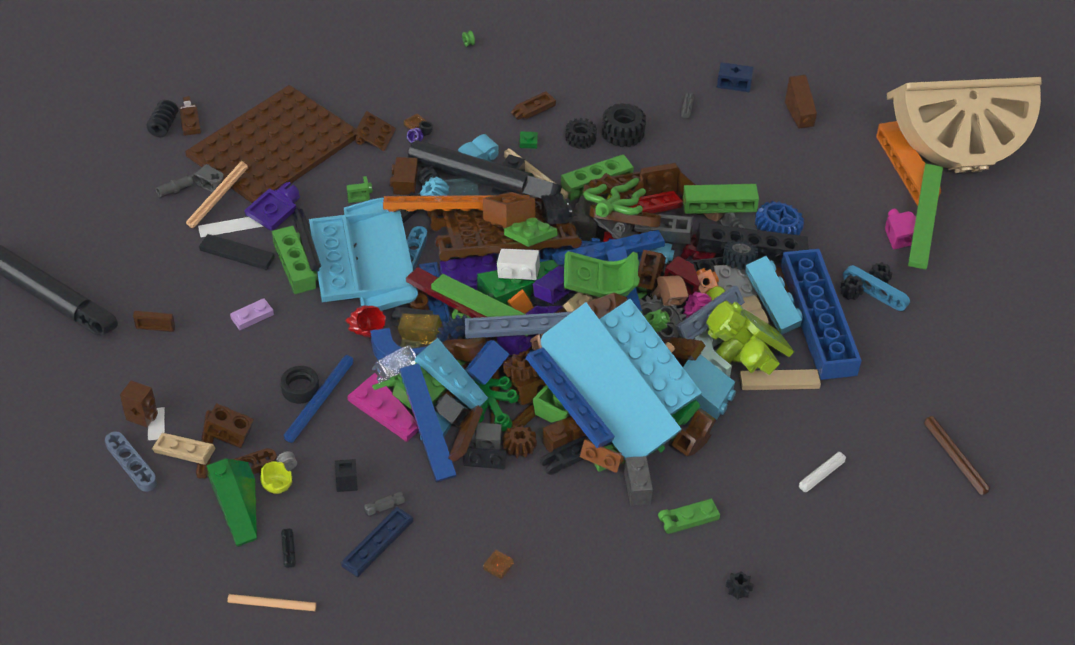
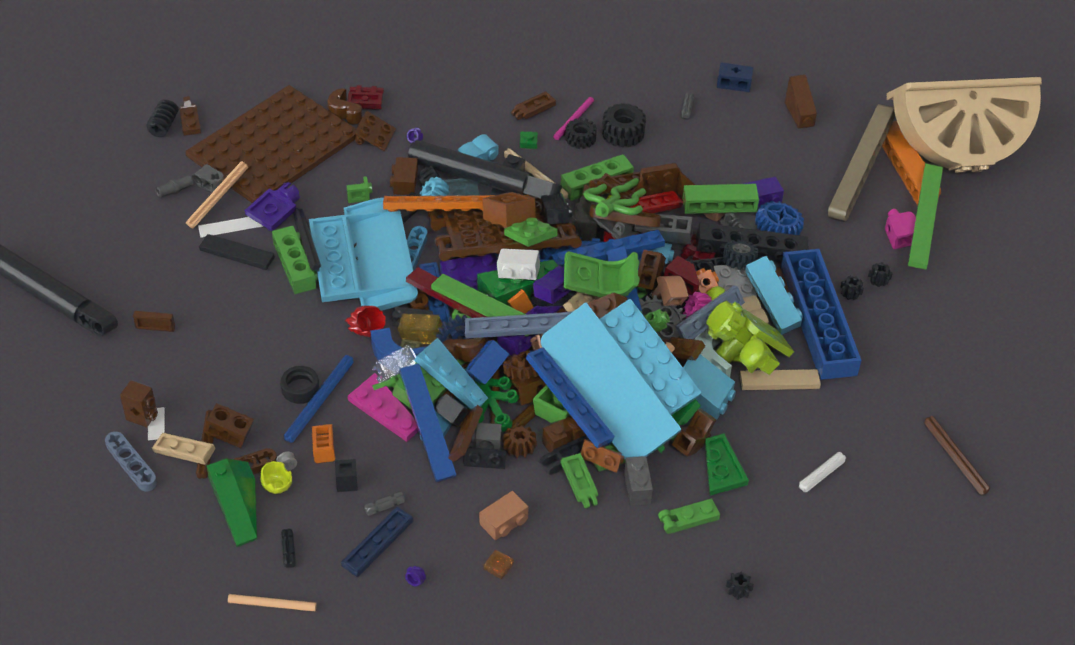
(252, 314): lavender plate -> none
(323, 444): none -> orange slope
(343, 109): none -> reddish brown animal
(366, 96): none -> dark red plate
(413, 121): clear orange tile -> none
(415, 575): none -> dark purple plate
(426, 127): black hinge -> none
(468, 38): bright green bush -> none
(504, 515): none -> nougat brick
(577, 114): none -> dark pink bar
(580, 479): none -> bright green hinge
(723, 466): none -> green wing
(768, 190): none -> dark purple brick
(861, 163): none -> dark tan beam
(894, 295): dark azure beam -> none

